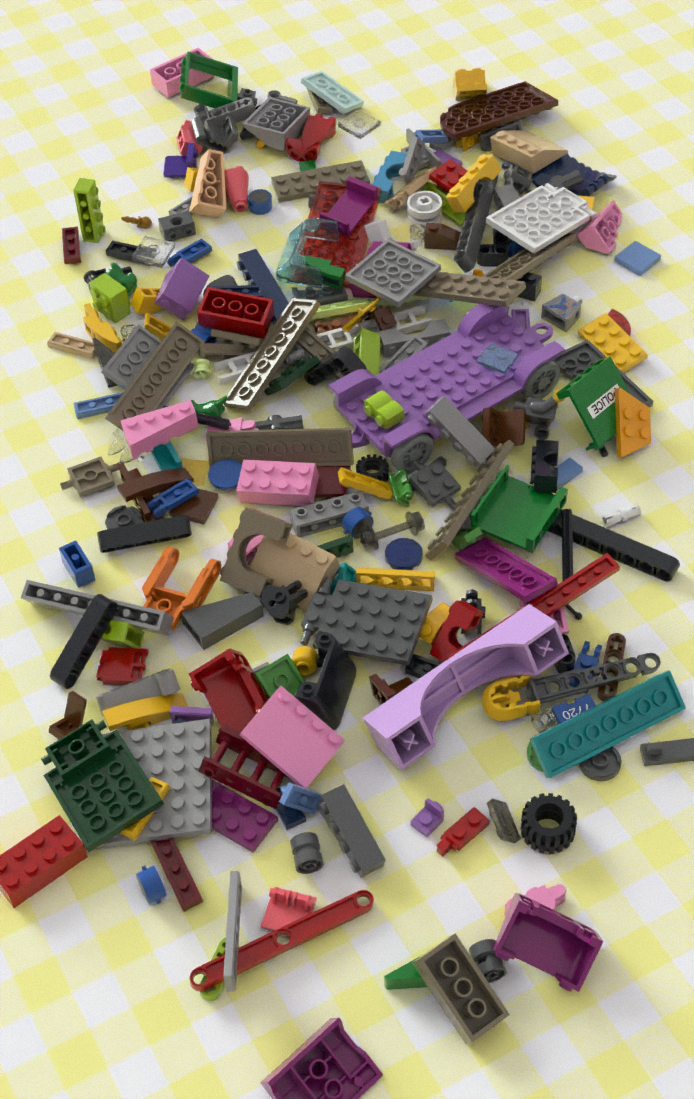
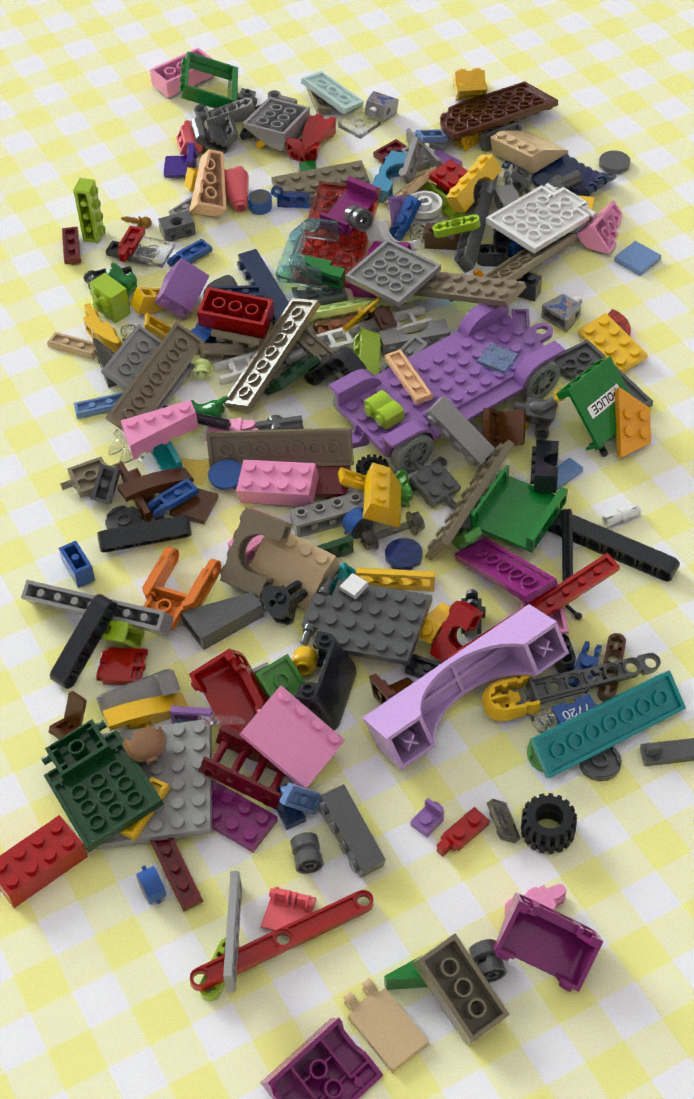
(105, 483): none -> dark grey brick
(130, 242): none -> red hinge
(146, 745): none -> medium nougat cylinder
(221, 719): none -> clear piece
(290, 199): none -> clear blue hinge
(353, 586): none -> white tile
(358, 217): none -> dark grey wheel
(381, 106): none -> light grey torso
(381, 153): none -> dark red plate
(382, 496): none -> yellow slope
(385, 1026): none -> tan tile
(395, 205): none -> medium lavender tile
(405, 217): none -> blue hinge
(408, 377): none -> light nougat tile
(456, 226): none -> lime beam
(614, 162): none -> dark grey tile

